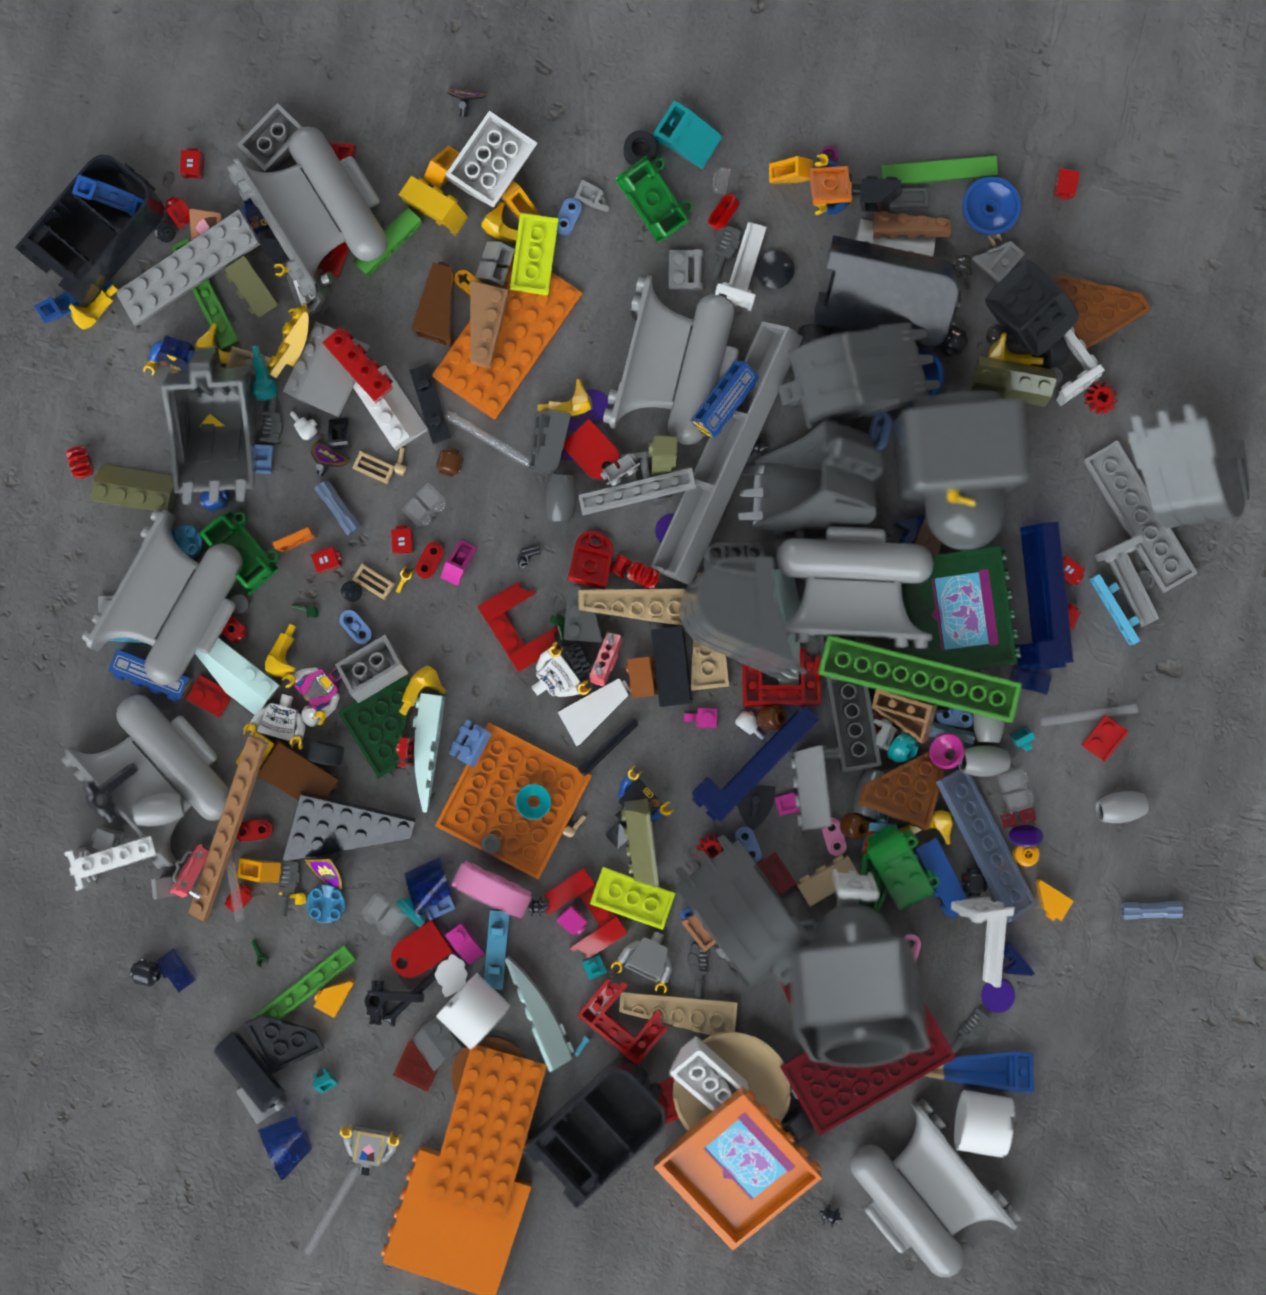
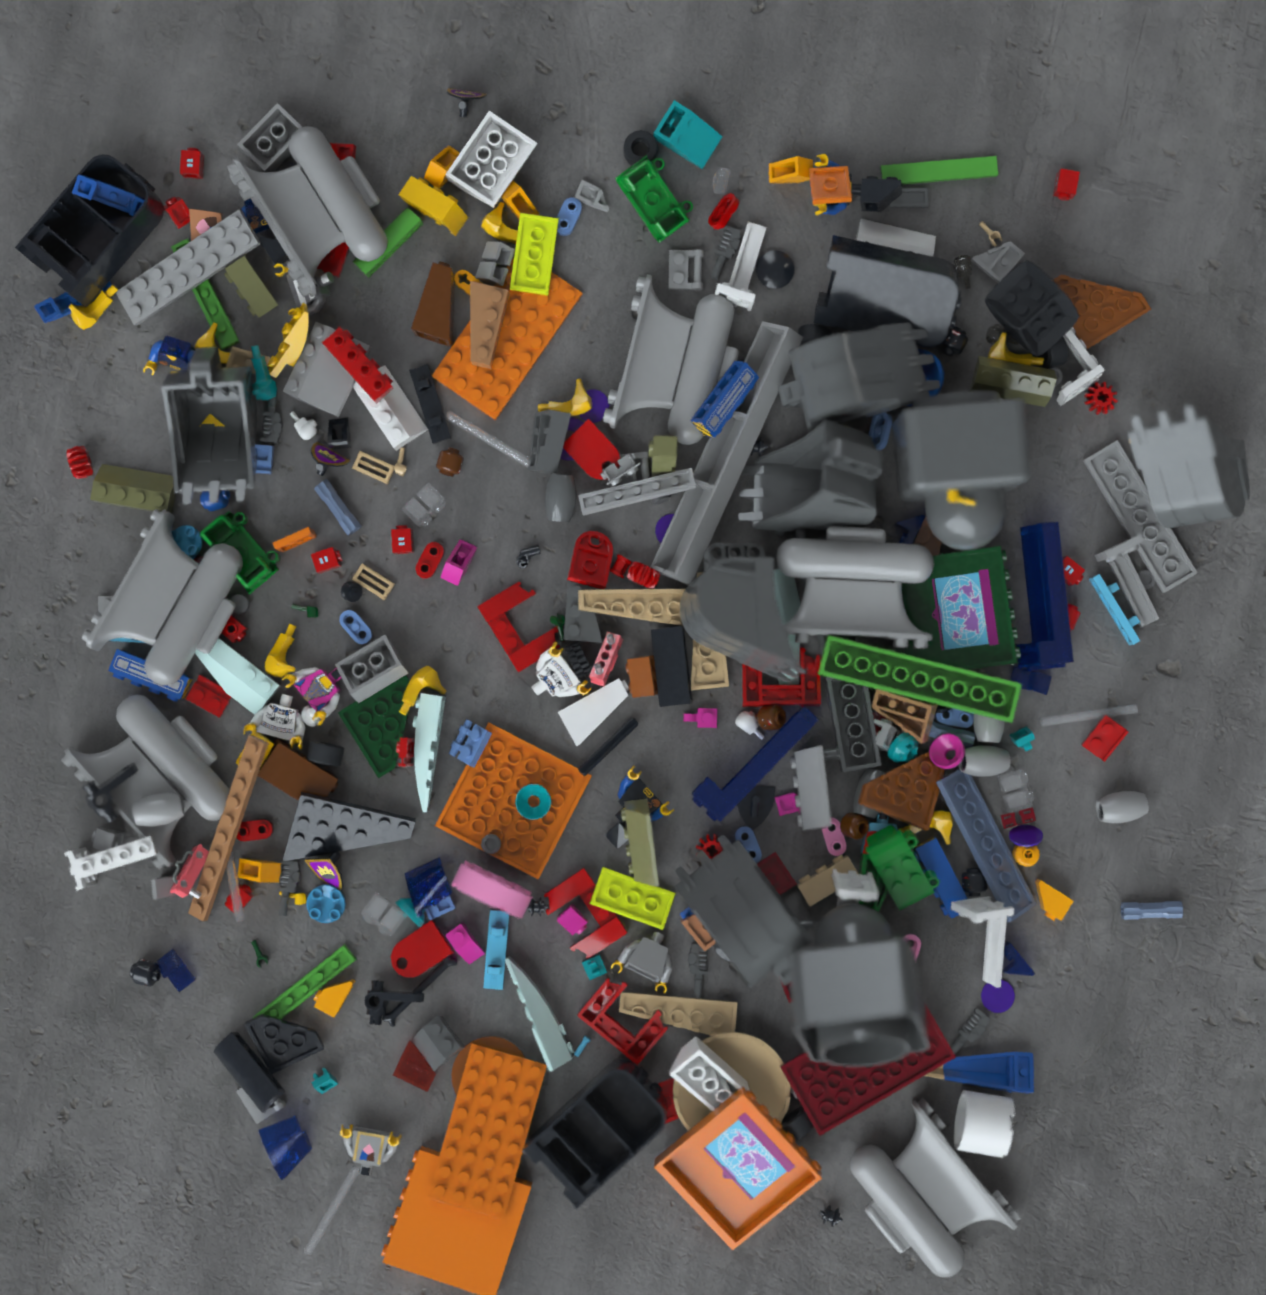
(165, 232): black wheel -> none
(404, 577): yellow hand -> none
(451, 975): white sticker -> none
(473, 1011): white brick -> none
(570, 831): tan hand -> none
(831, 152): magenta tile -> none
(903, 224): nougat wing -> none
(999, 196): blue dish -> none

